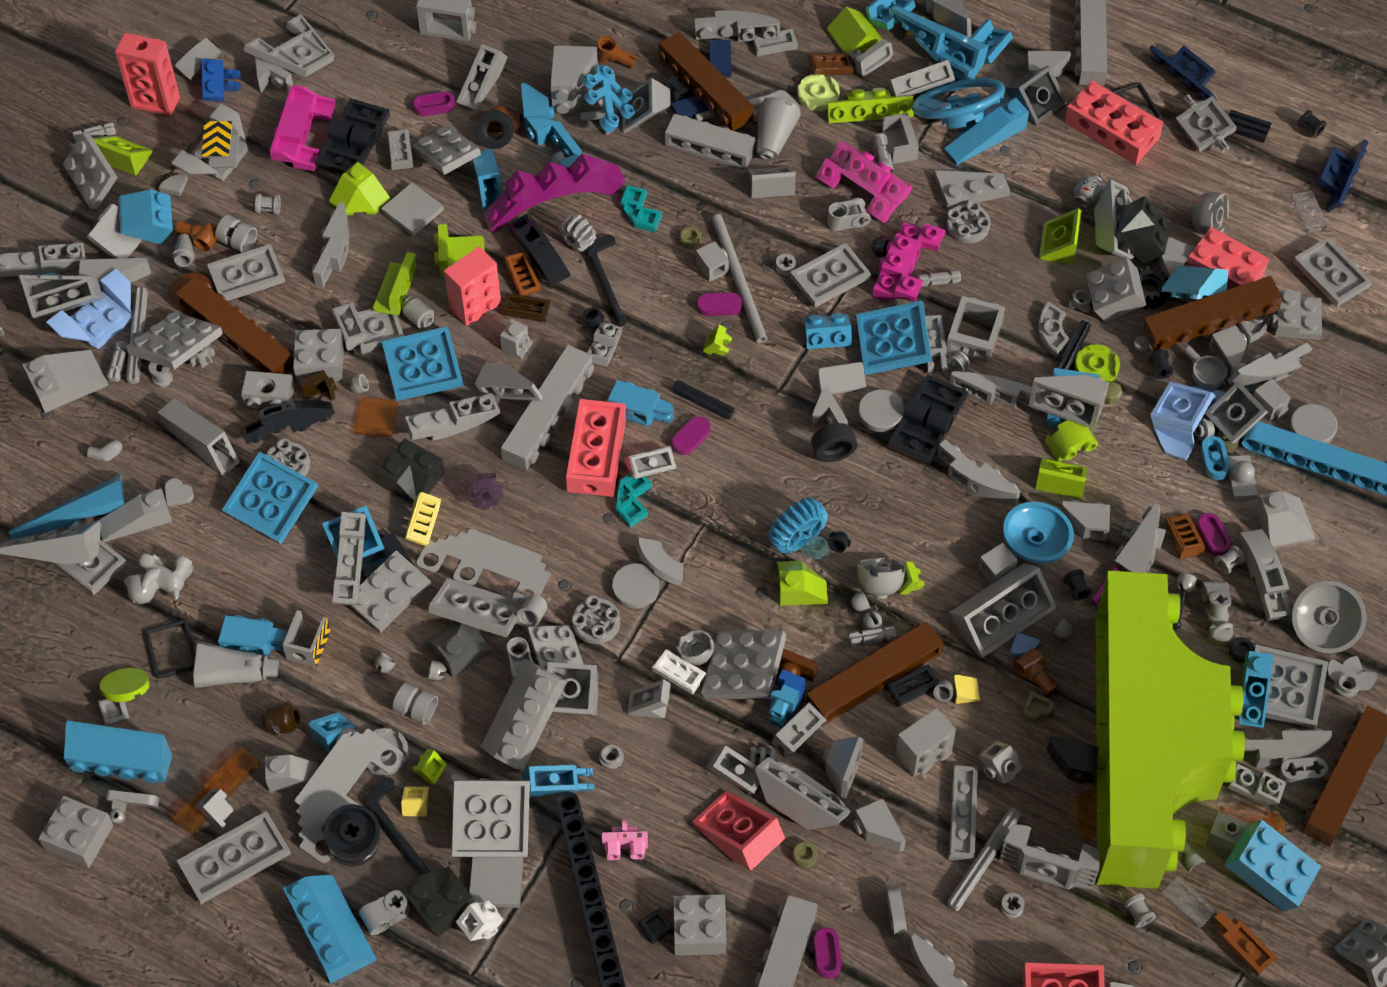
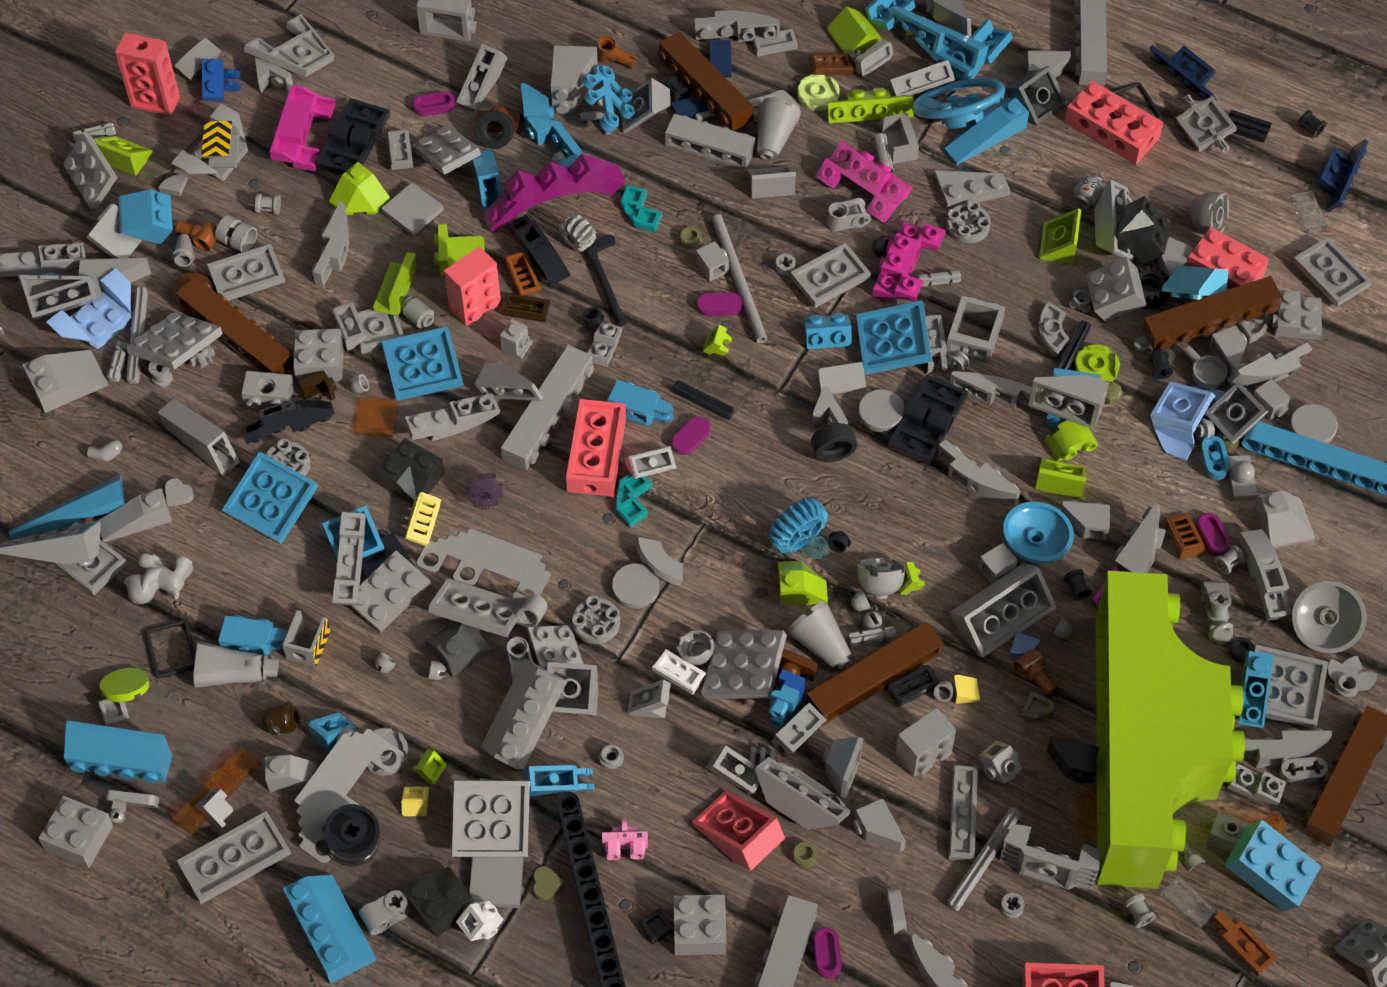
(372, 802): black piece -> none
(411, 701): light grey wheel -> none
(546, 883): none -> olive tile
(821, 636): none -> light grey cone
(1185, 584): light grey hinge -> none

